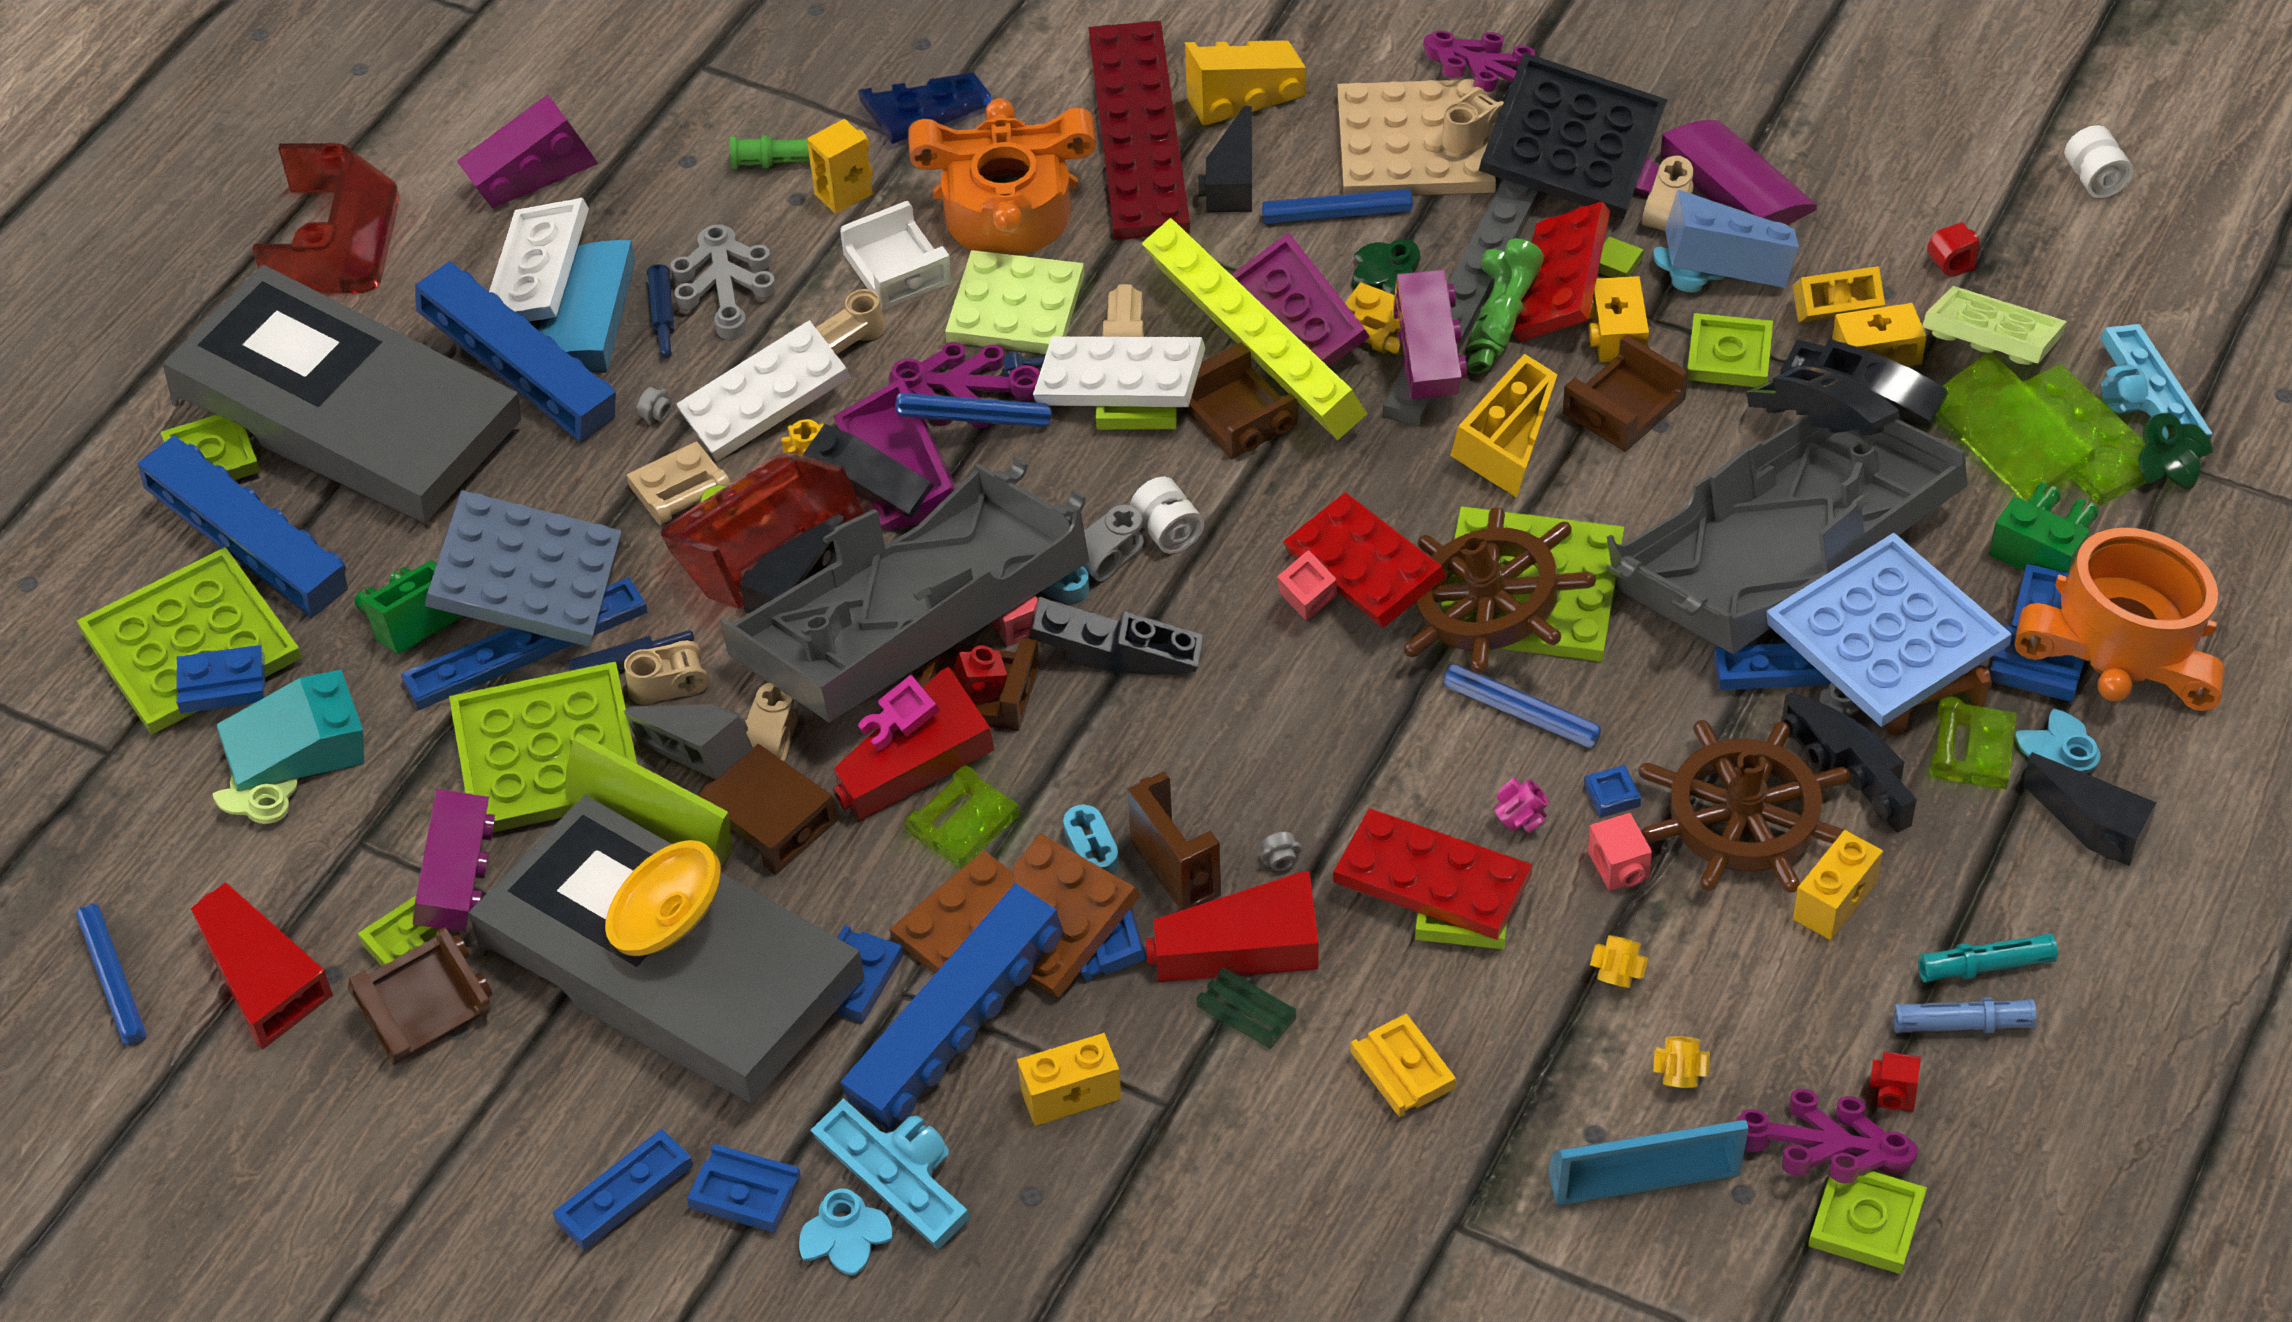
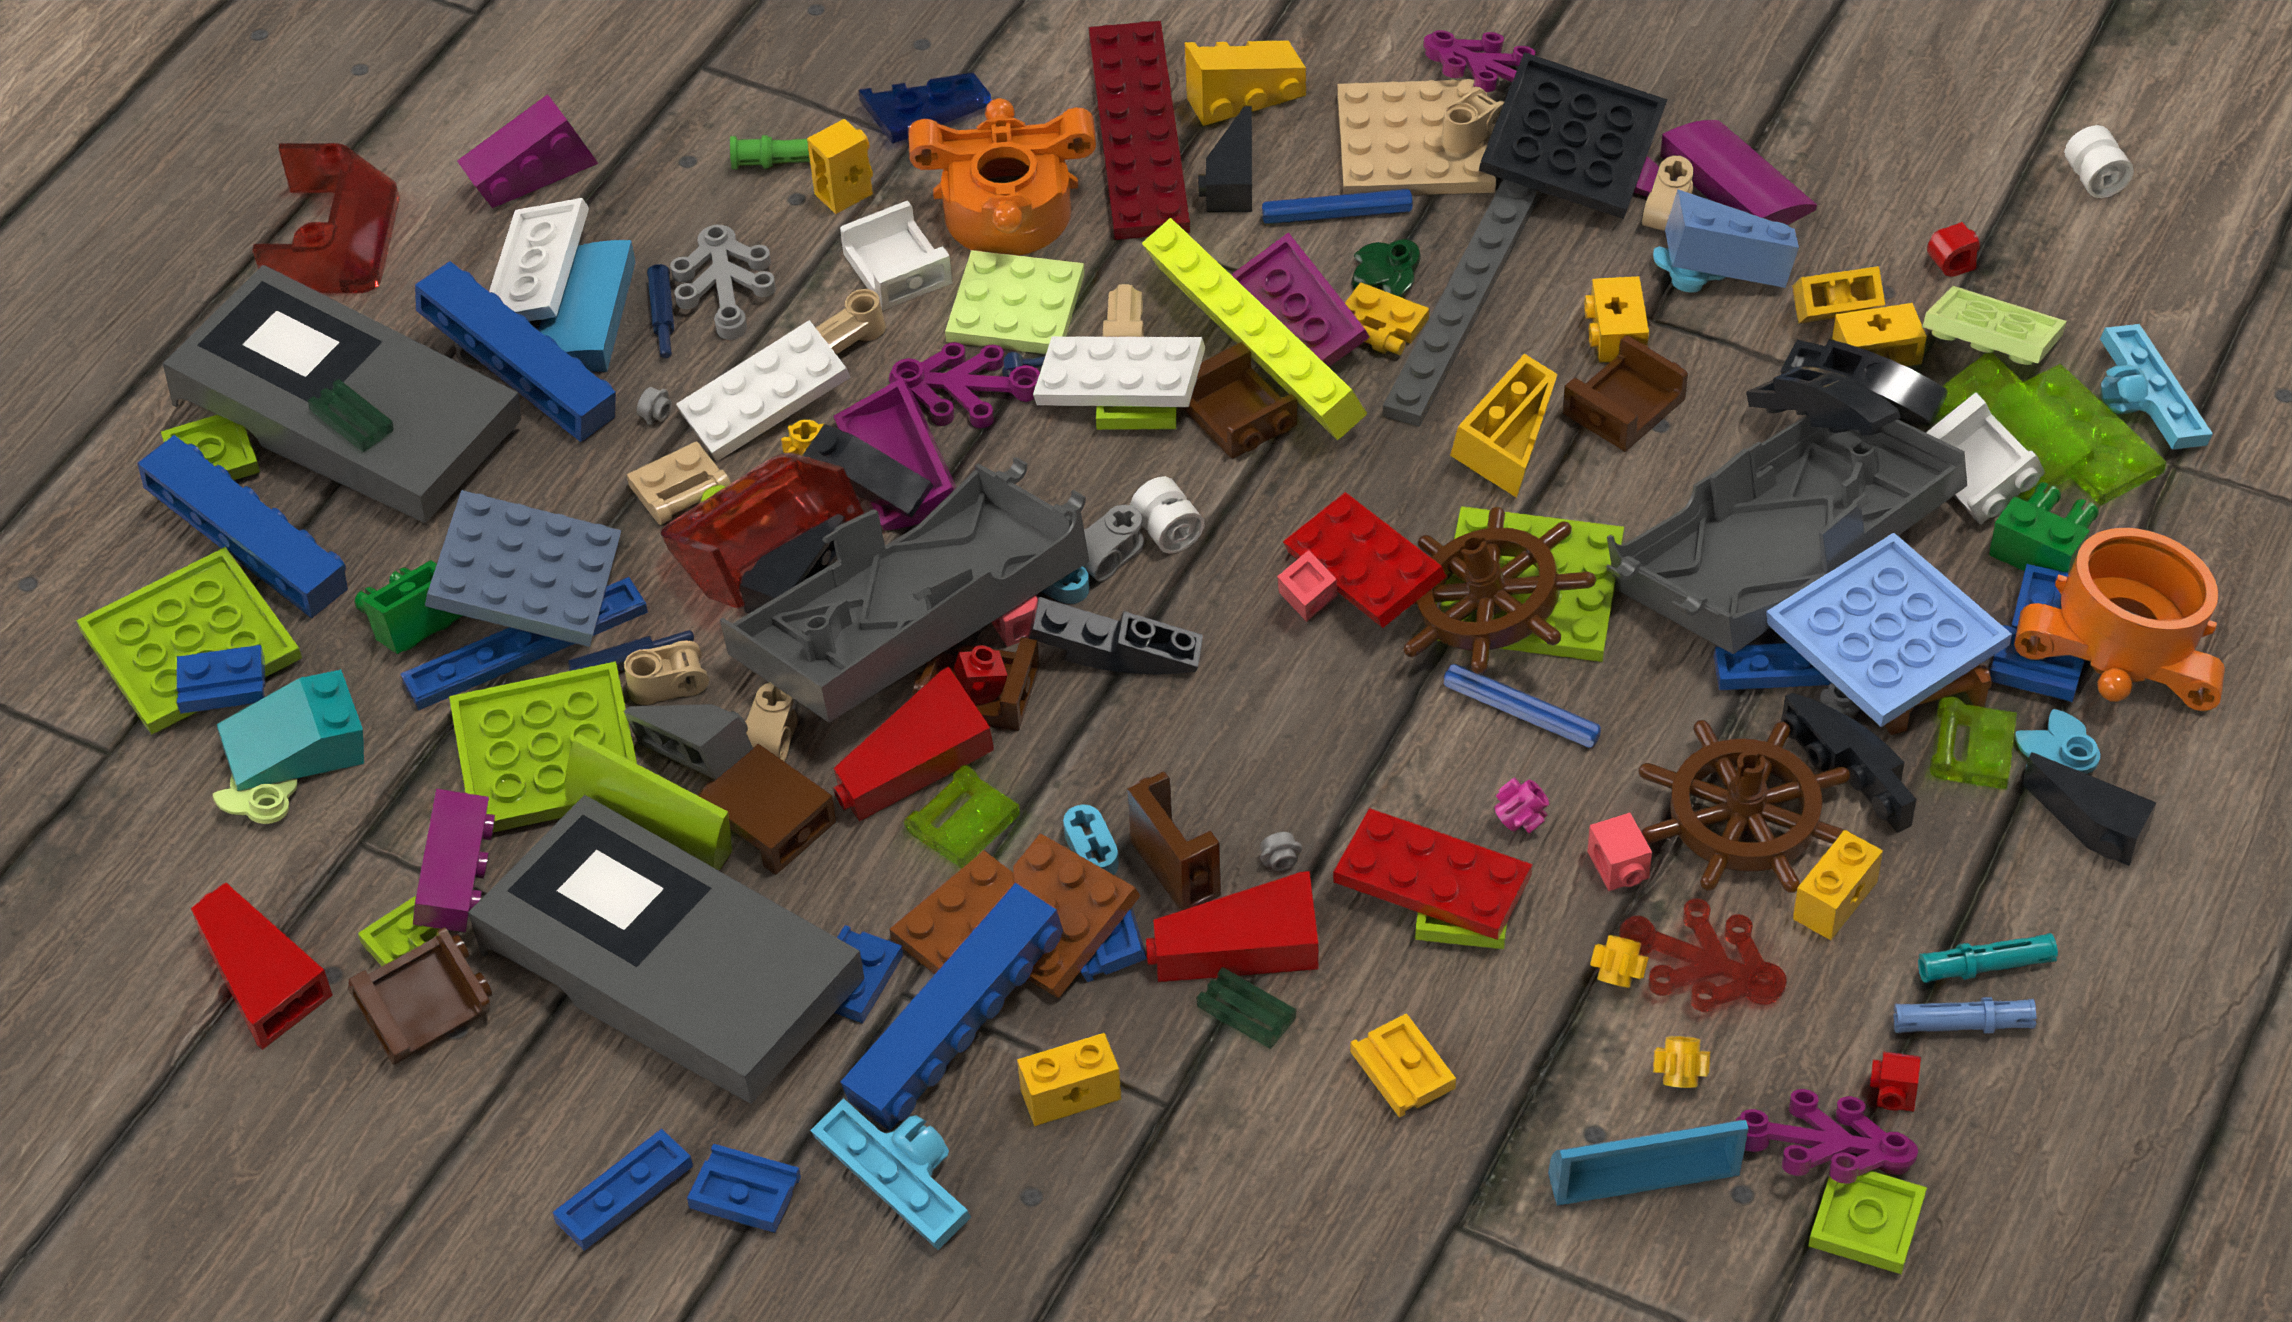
(111, 974): blue axle -> none
(361, 406): none -> clear green tile
(663, 898): yellow dish -> none
(846, 1237): medium azure plate -> none
(904, 709): dark pink plate -> none
(972, 410): blue axle -> none
(1429, 334): wedge -> none
(1512, 275): bright green piece -> none
(1568, 274): red plate -> none
(1612, 791): blue tile -> none
(1619, 258): lime tile -> none
(1708, 960): none -> clear red plant
(1729, 350): lime plate -> none
(1994, 459): none -> white panel
(2175, 456): dark green plate -> none

